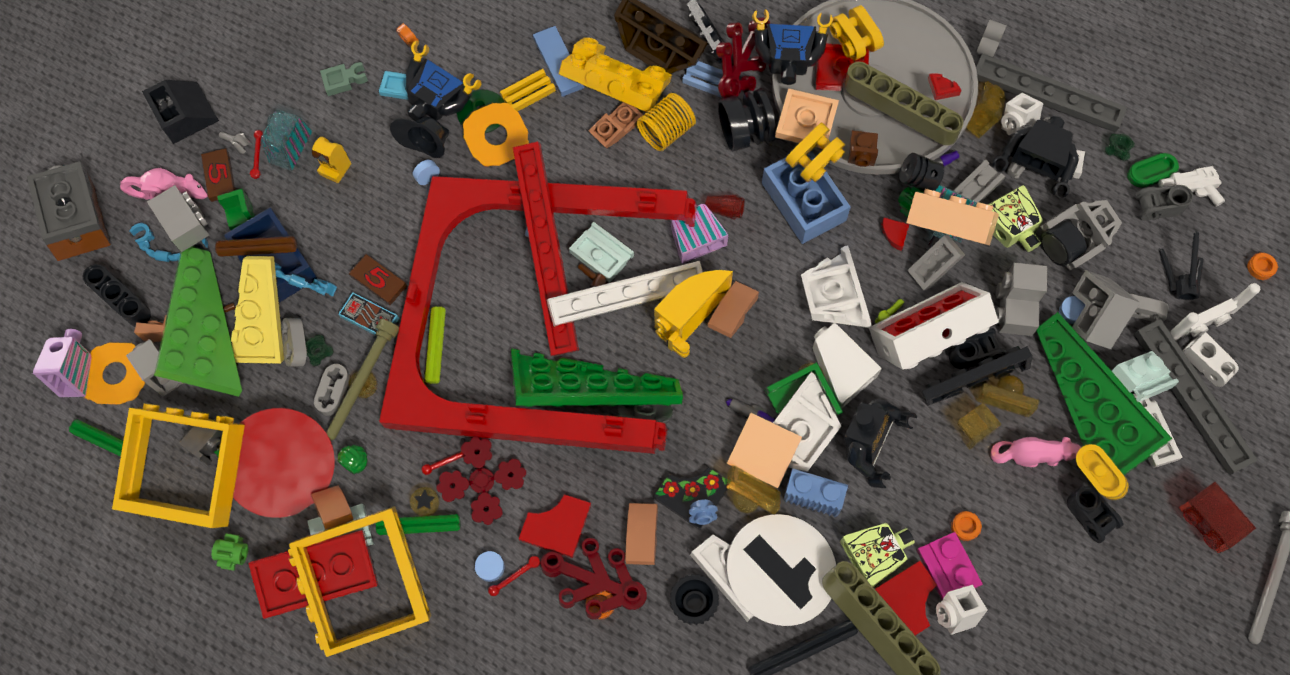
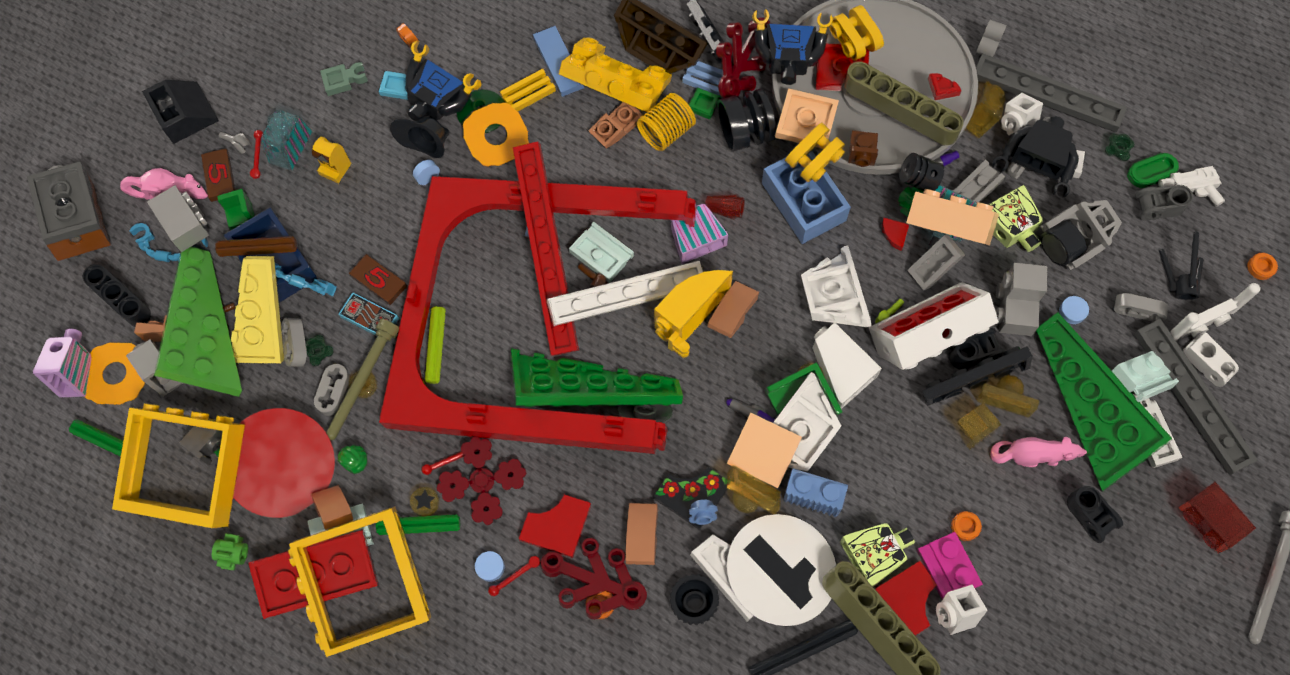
(704, 103): none -> green tile
(867, 435): black torso -> none
(1102, 472): yellow brick -> none
(1106, 309): light grey brick -> none

